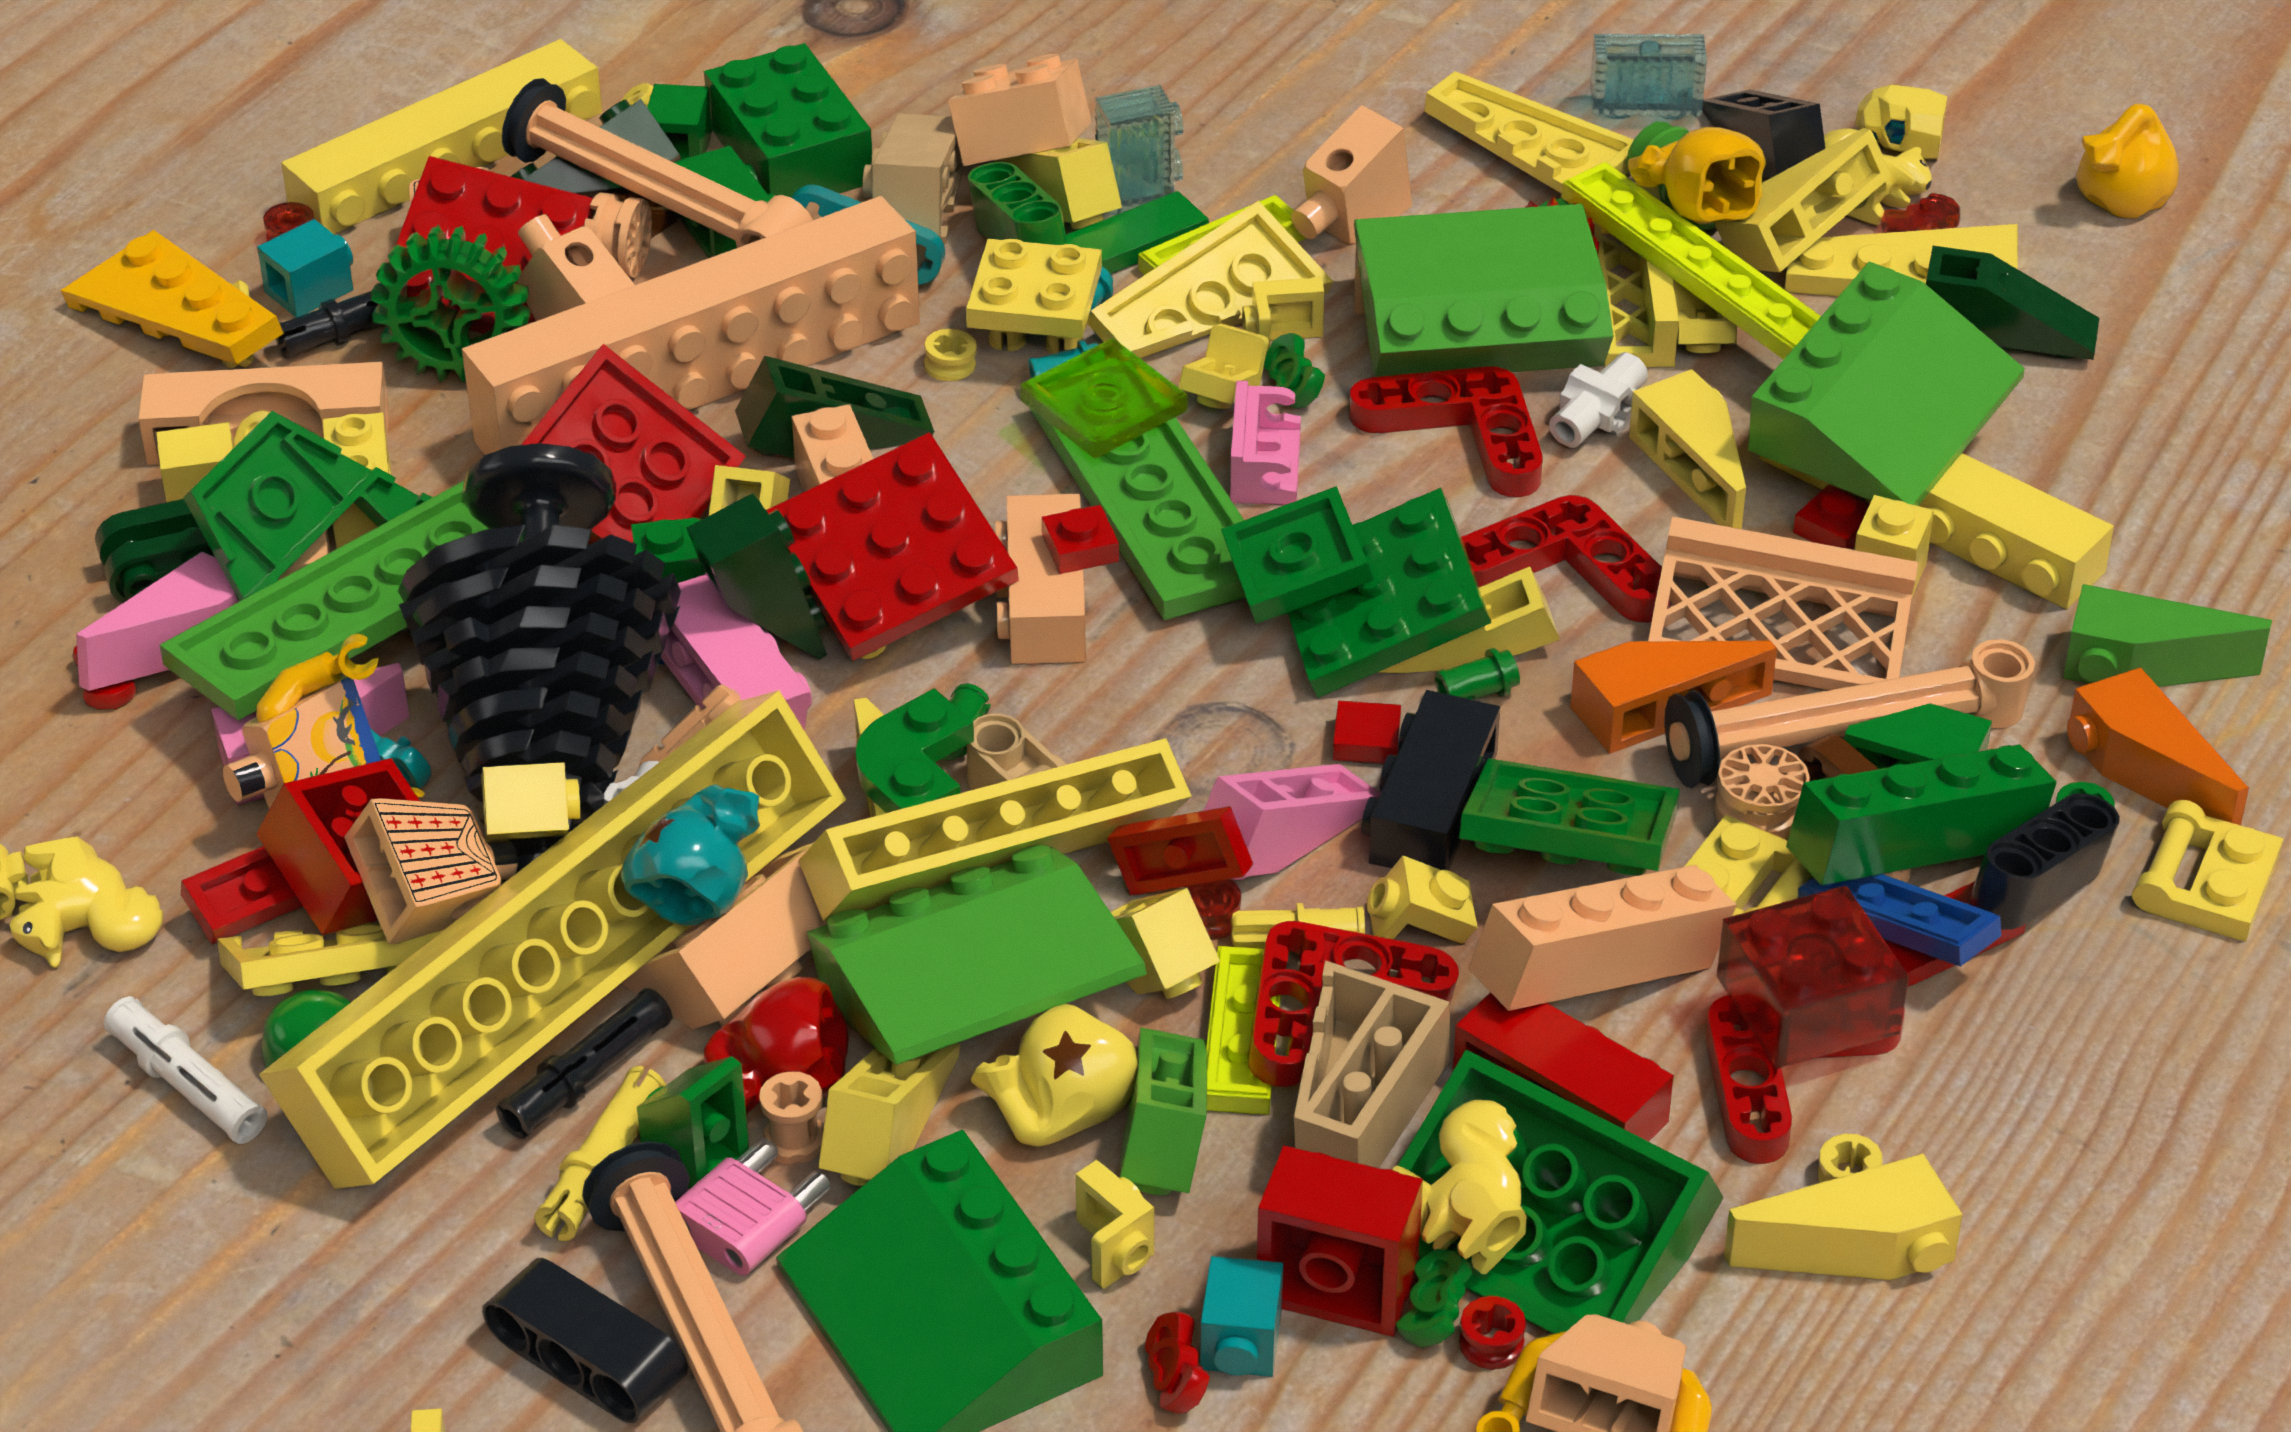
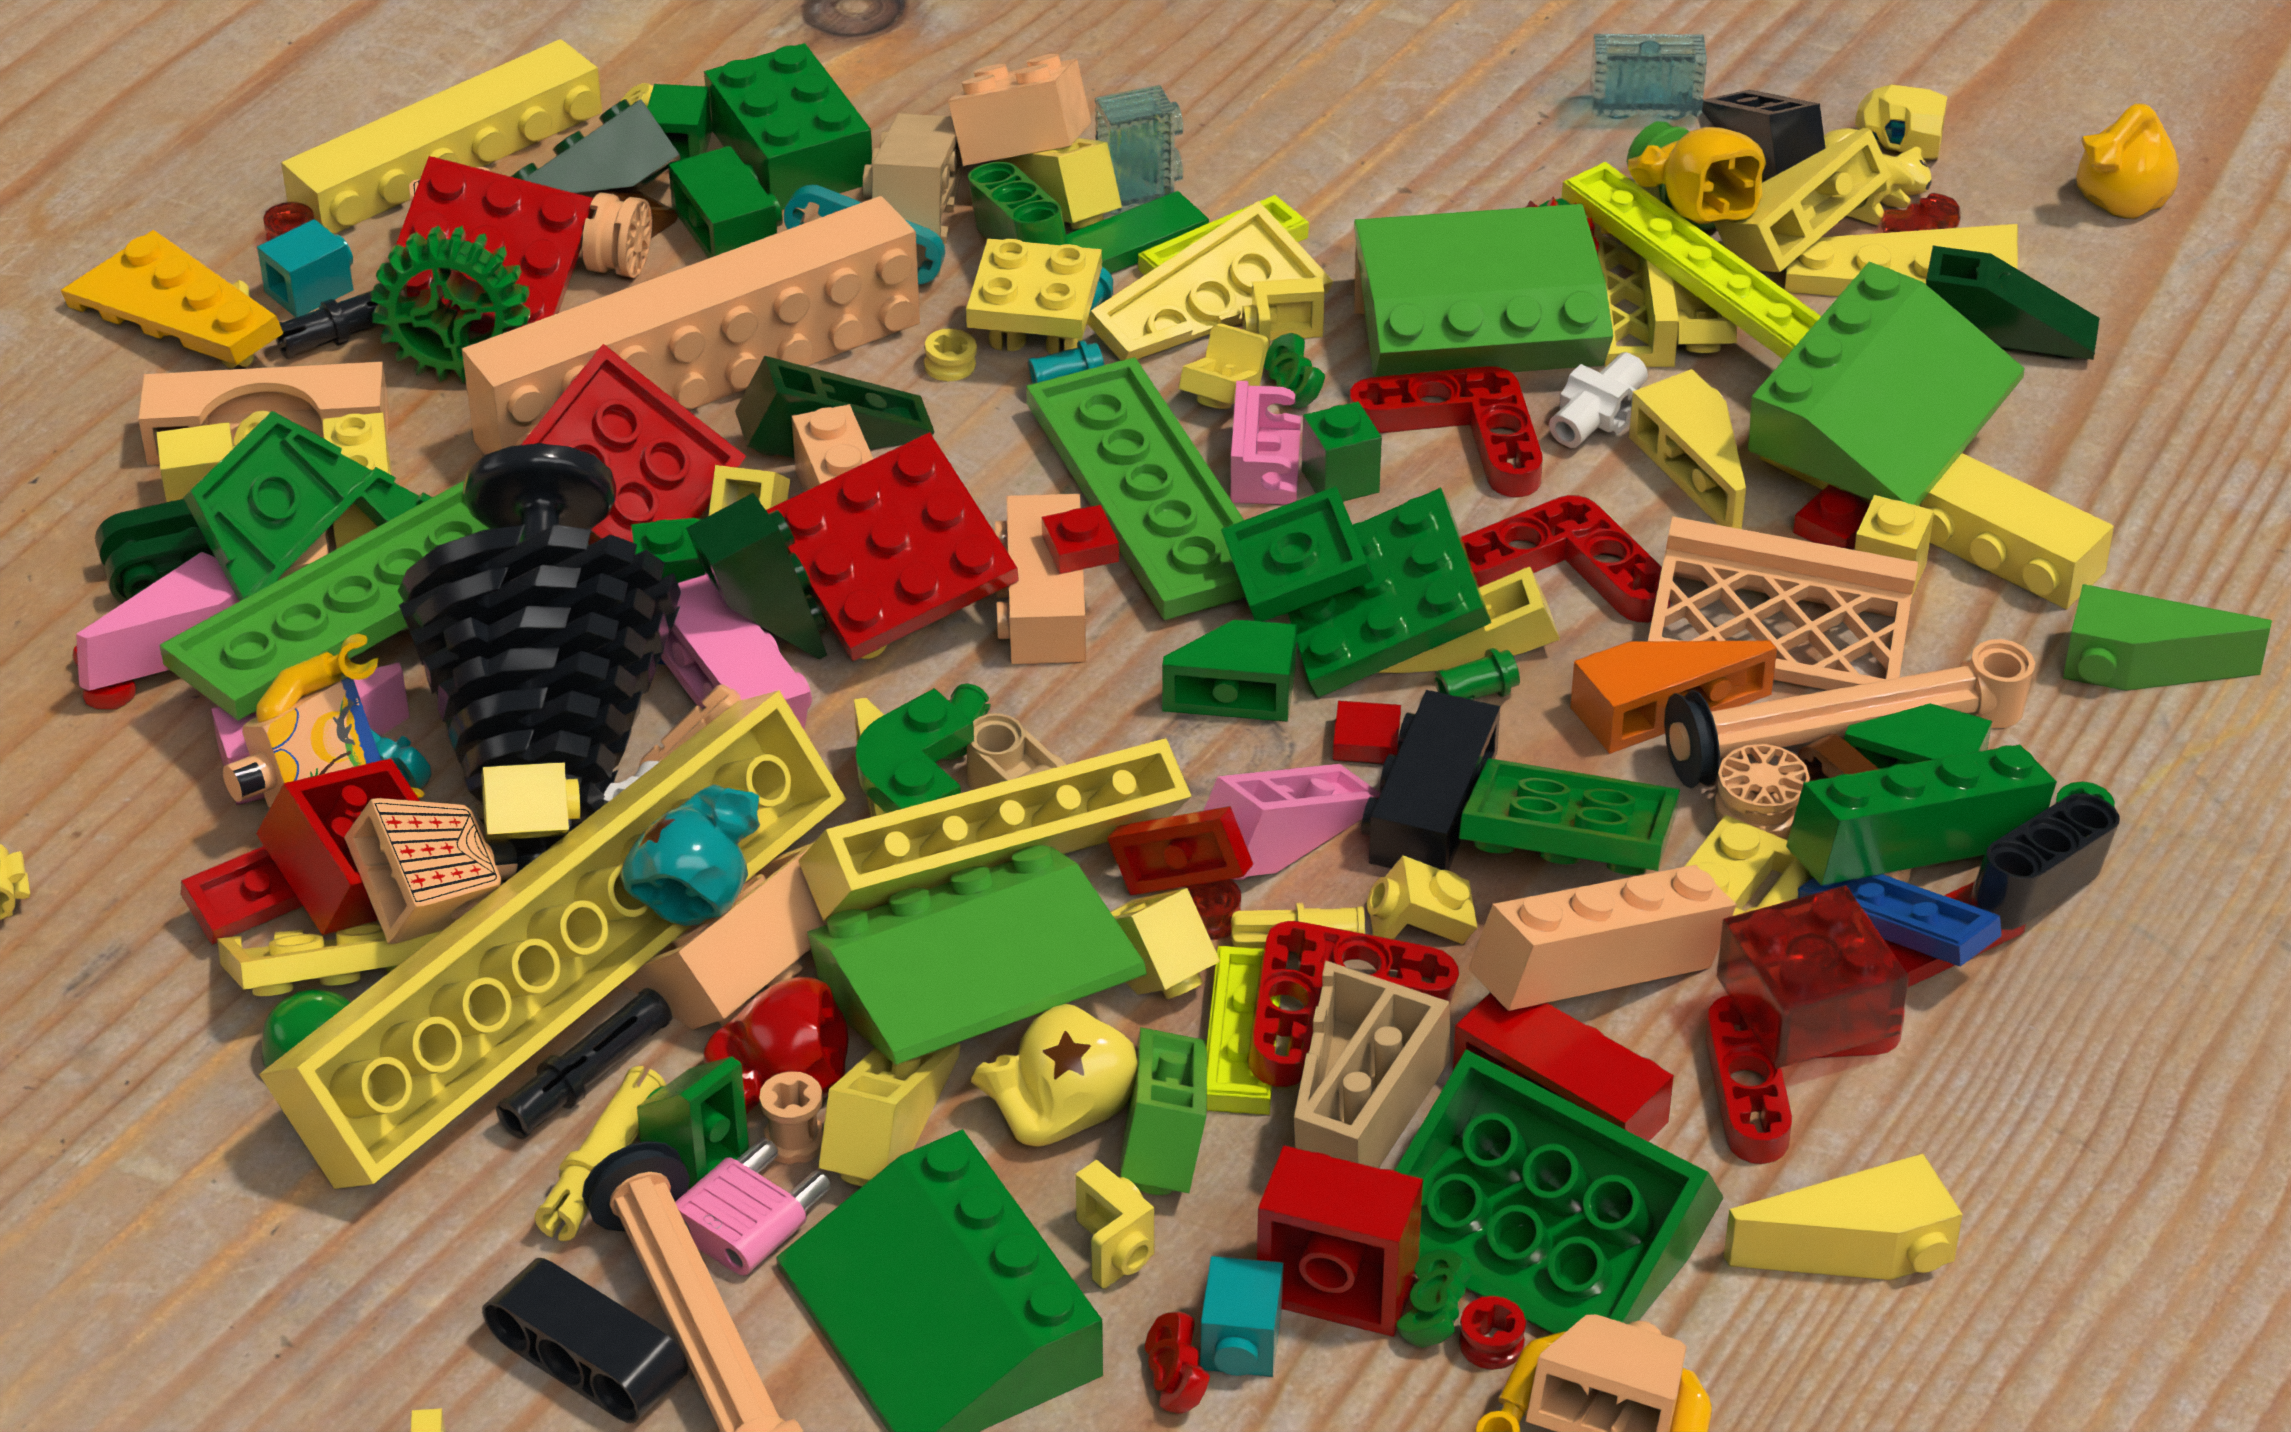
(77, 892): light yellow animal -> none
(145, 1034): white pin -> none
(540, 124): light nougat piece -> none
(566, 268): light nougat torso -> none
(1104, 398): clear neon green tile -> none
(1233, 672): none -> green slope
(1342, 451): none -> green brick
(1355, 176): light nougat torso -> none
(1481, 1189): light yellow animal -> none
(1524, 132): light yellow wing -> none
(1847, 1148): light yellow bush -> none
(2151, 747): orange slope -> none
(2228, 881): light yellow plate -> none

